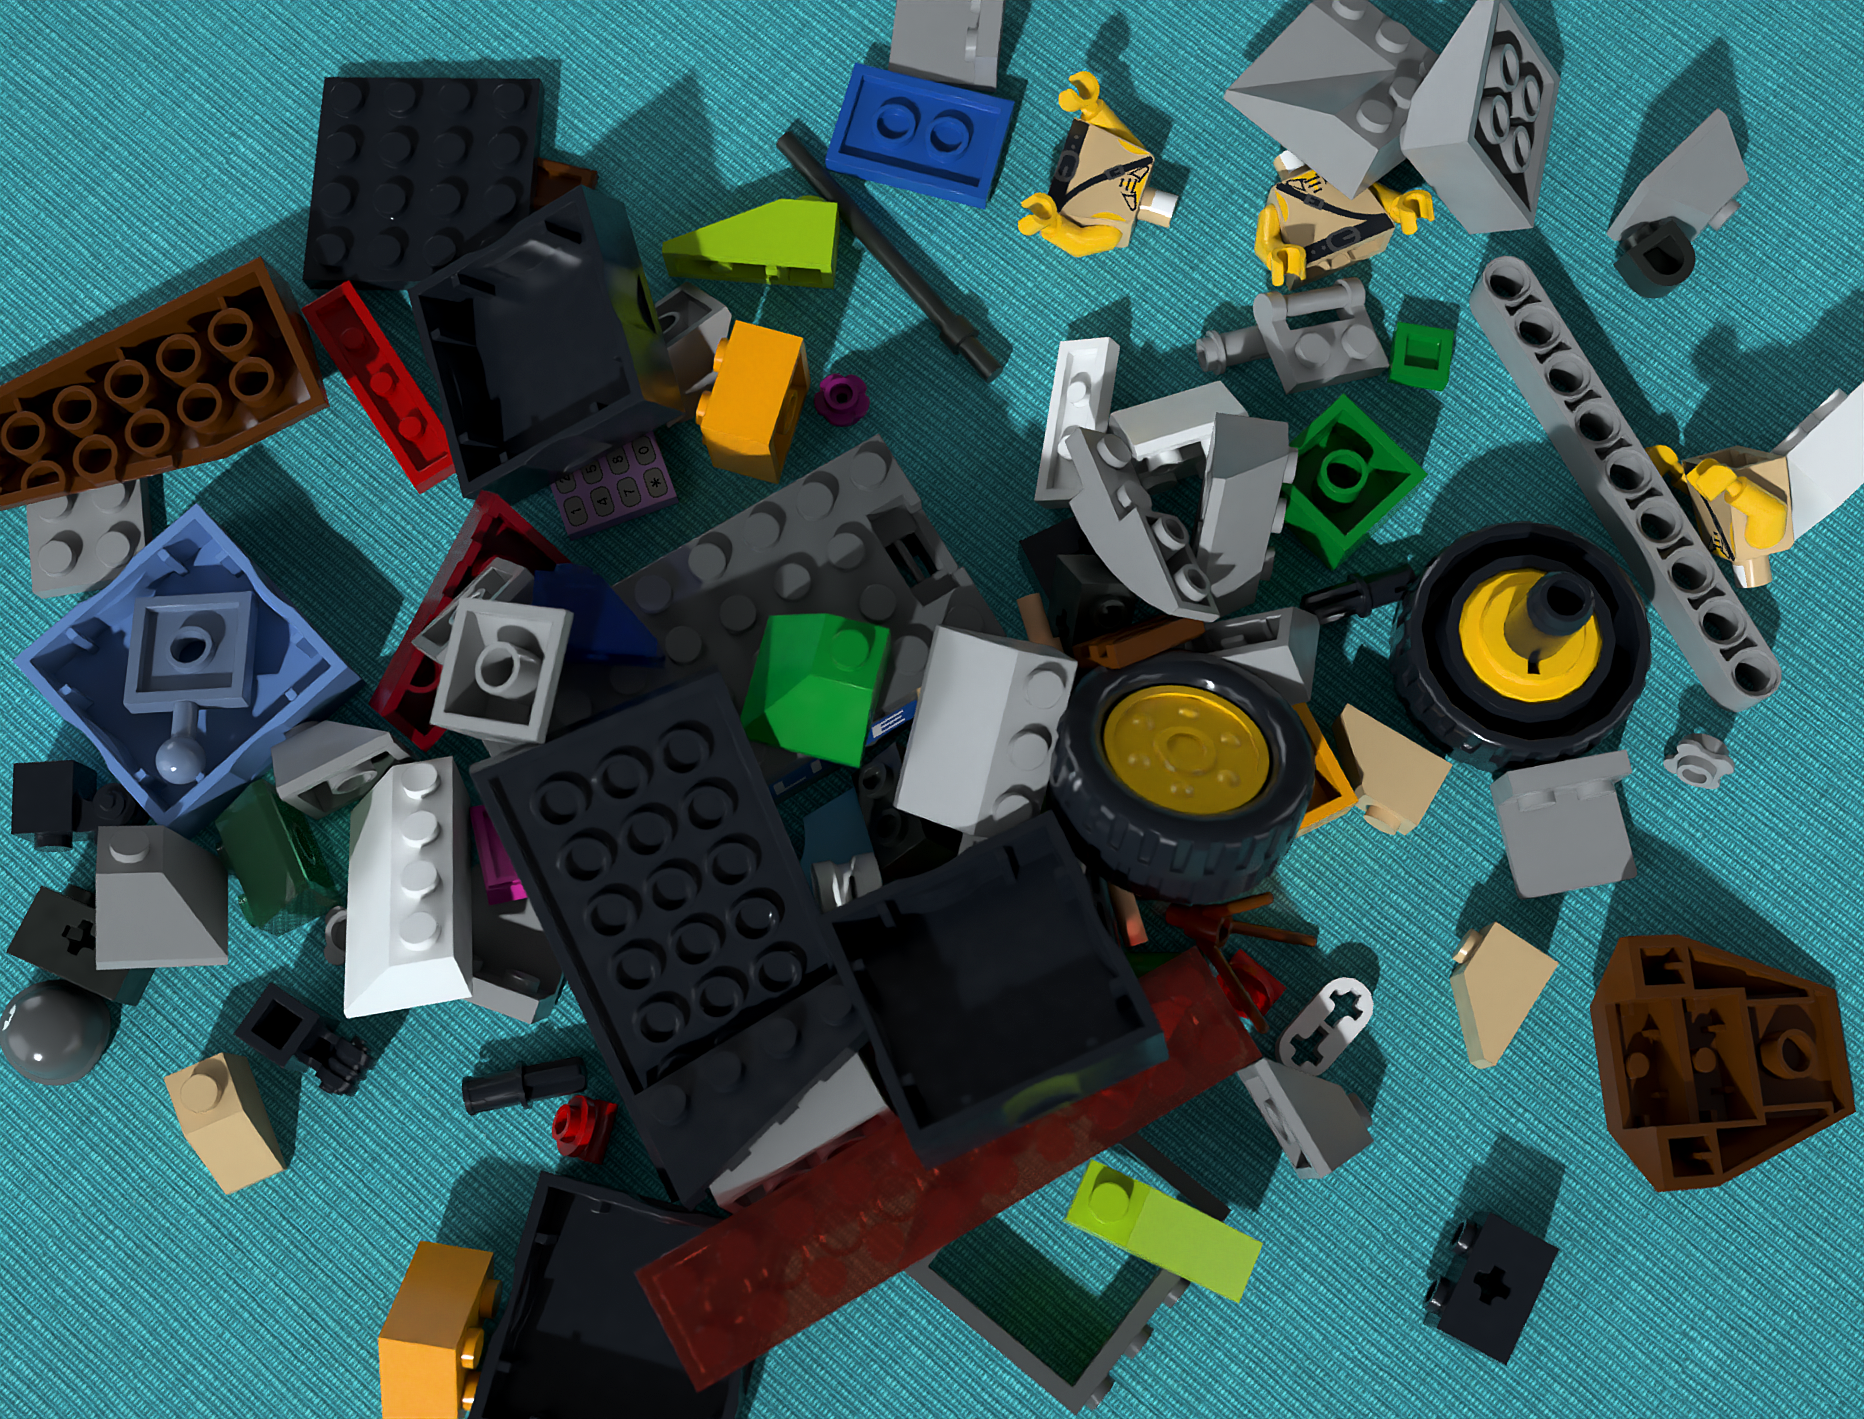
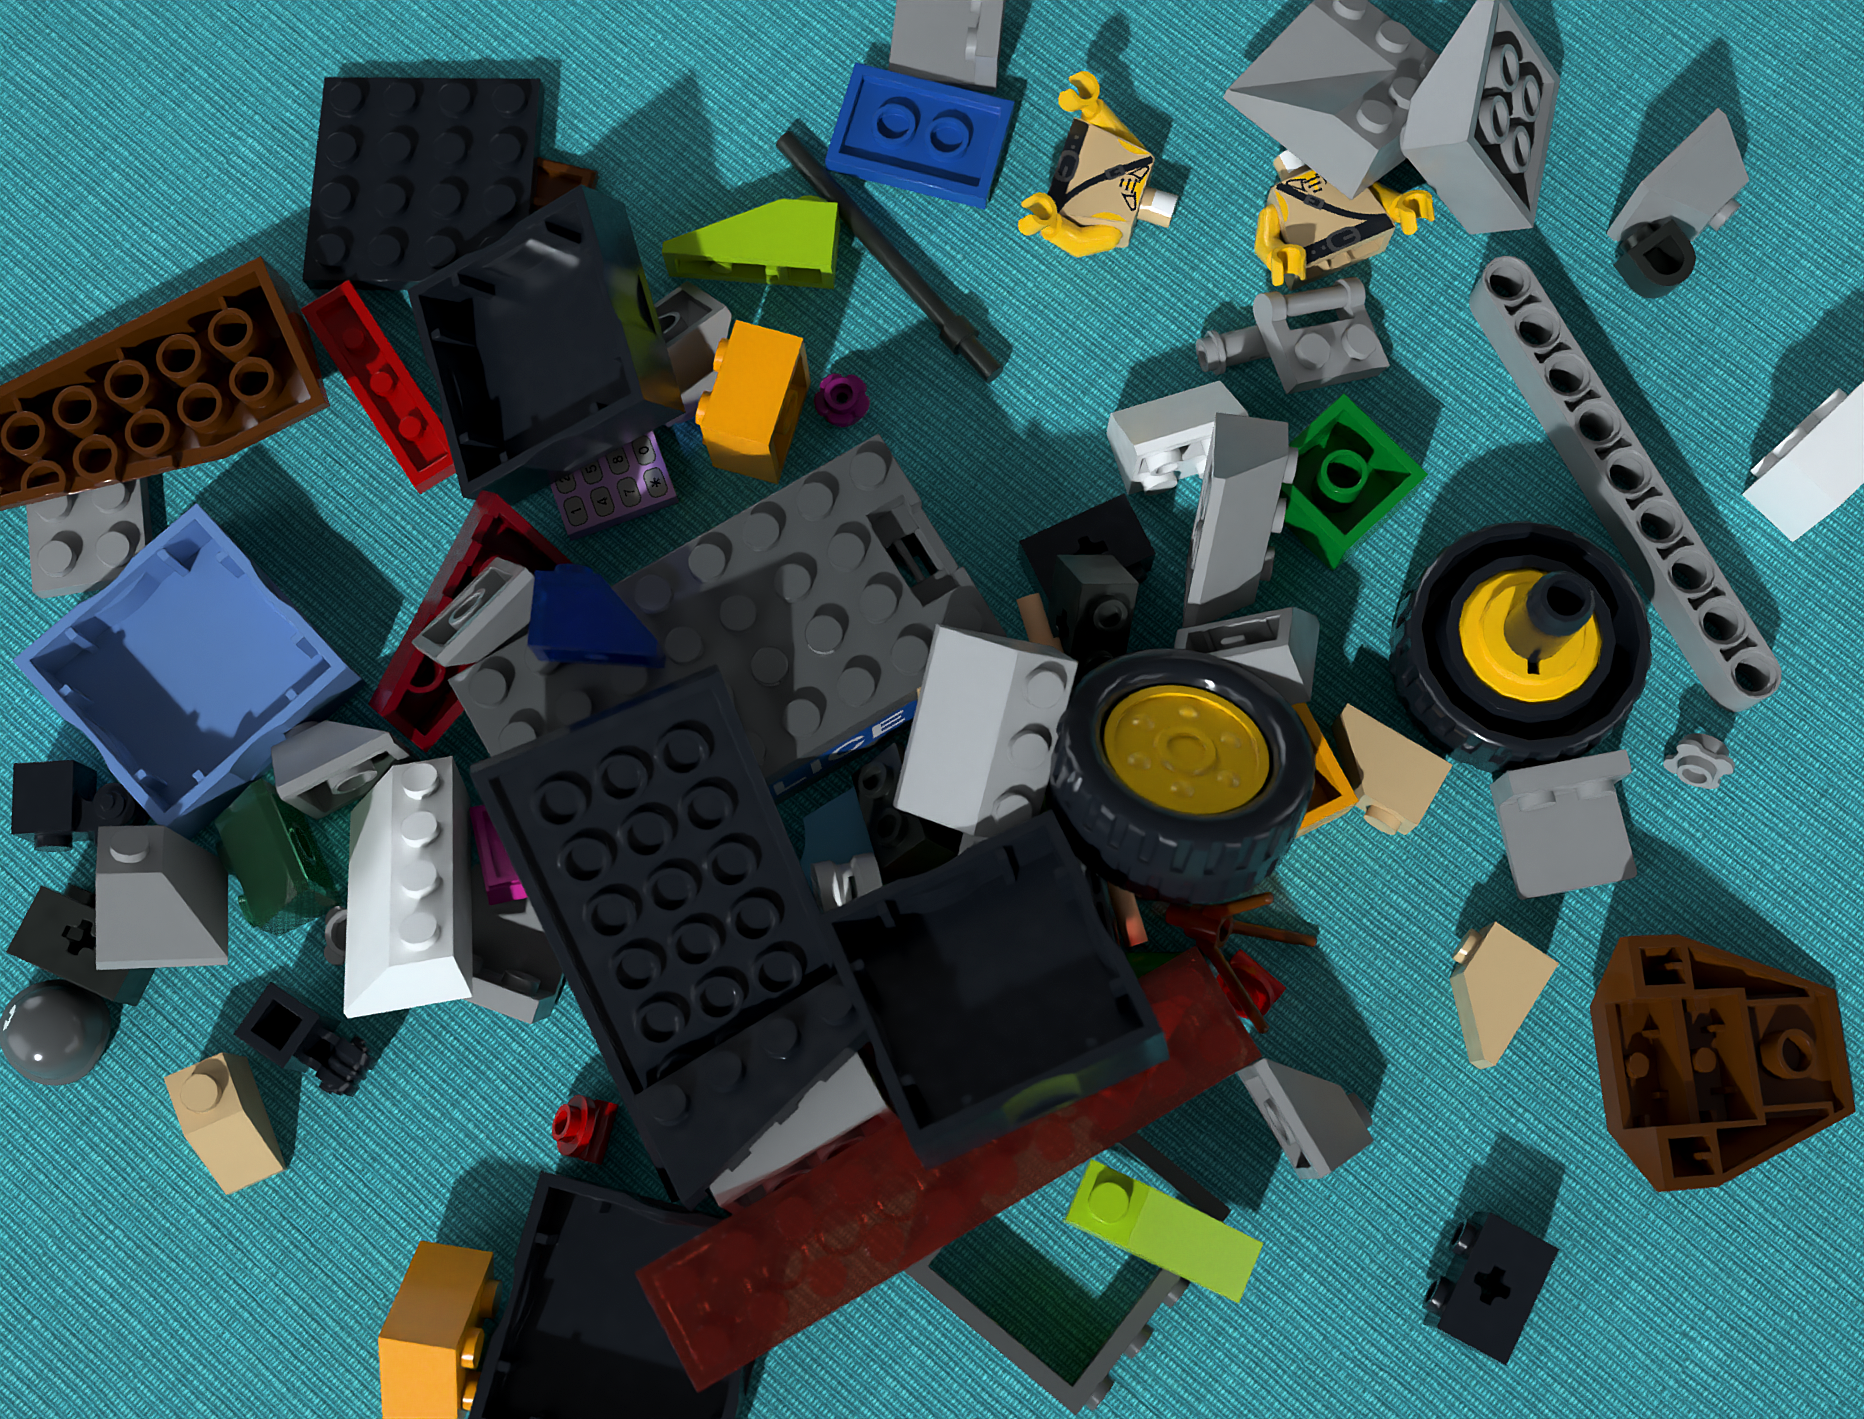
(213, 681): sand blue plate -> none
(501, 670): light grey slope -> none
(524, 1085): black axle -> none
(817, 685): green slope -> none
(1078, 399): white plate -> none
(1136, 544): light grey slope -> none
(1137, 641): reddish brown tile -> none
(1335, 1037): white beam -> none
(1359, 594): black axle -> none
(1420, 356): green plate -> none
(1737, 504): torso -> none

